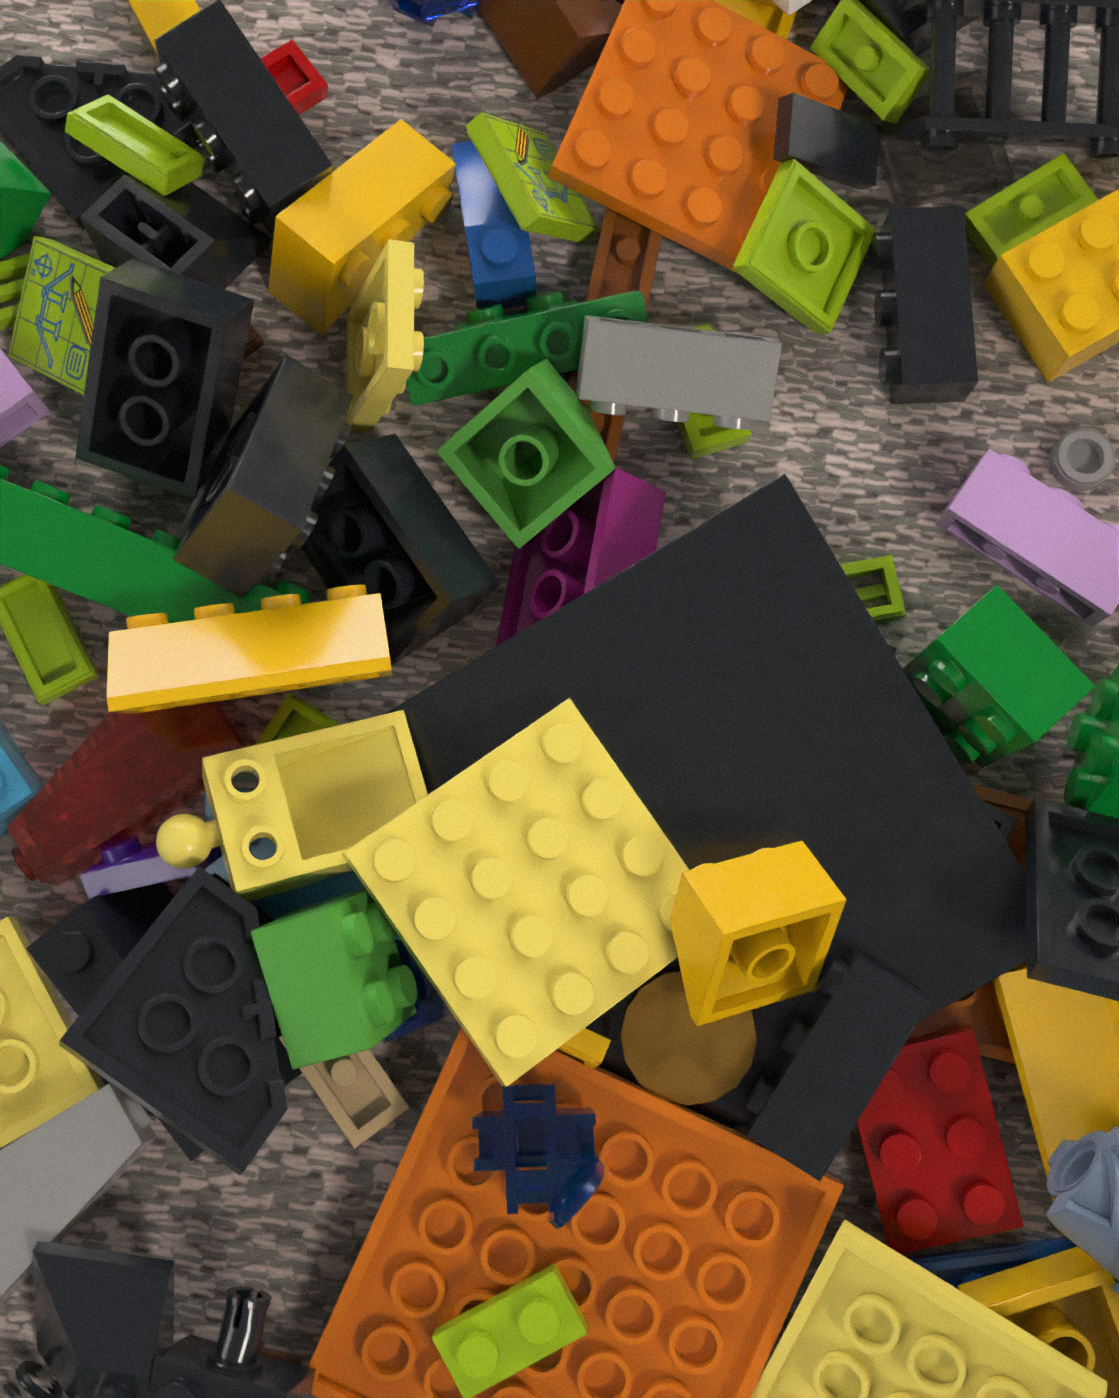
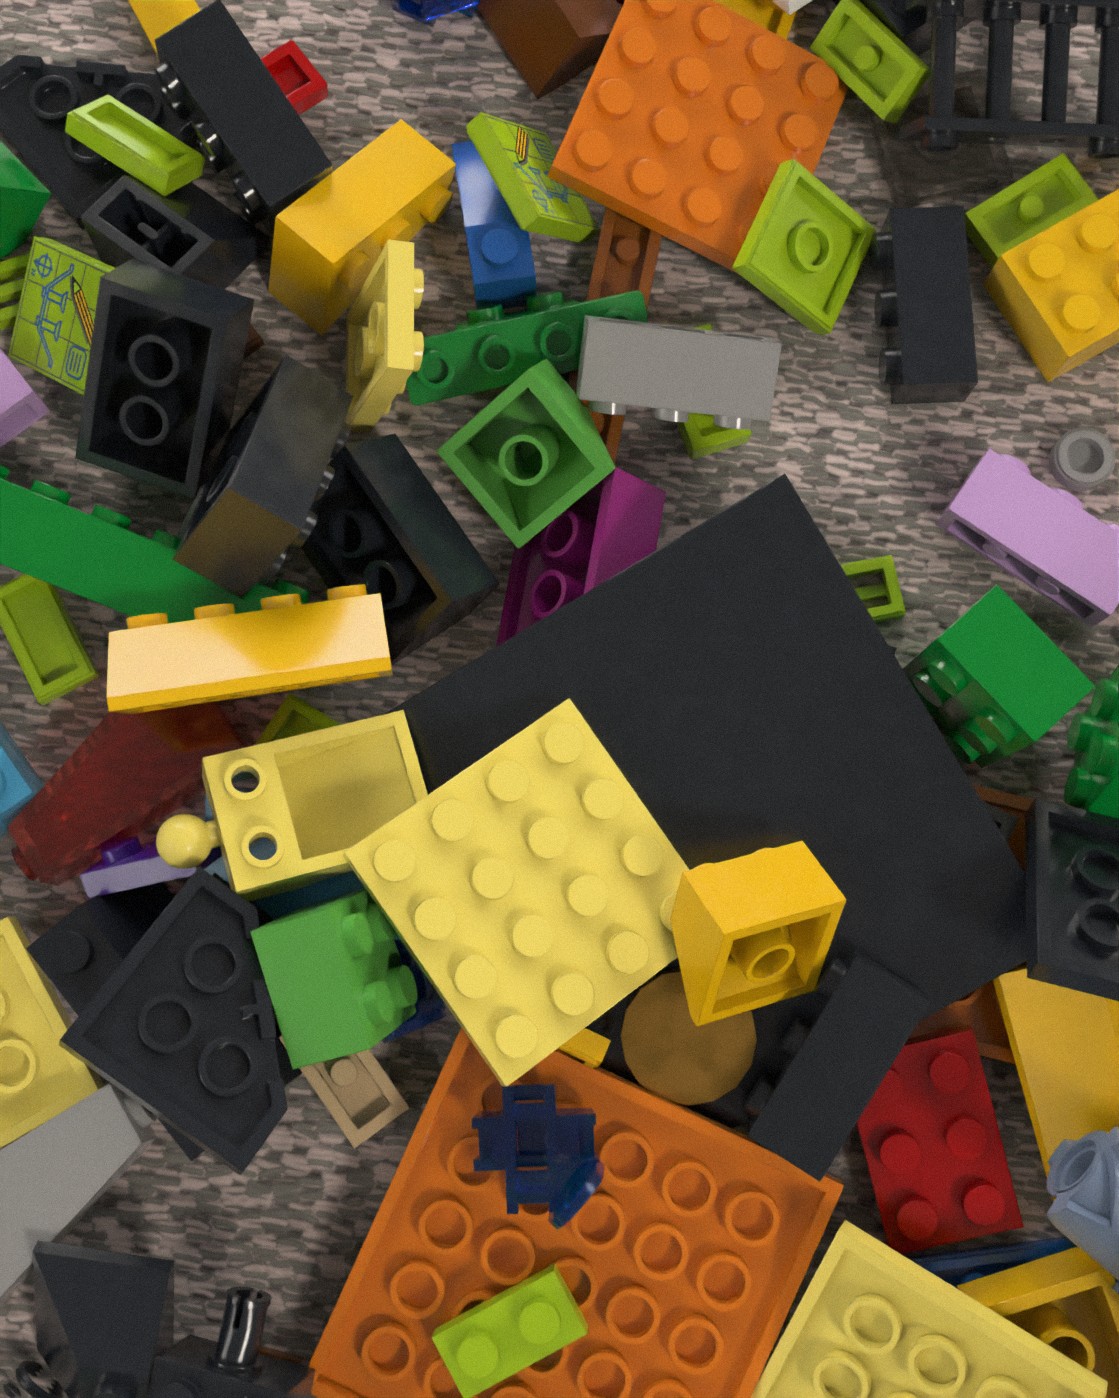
(827, 141): black tile -> none

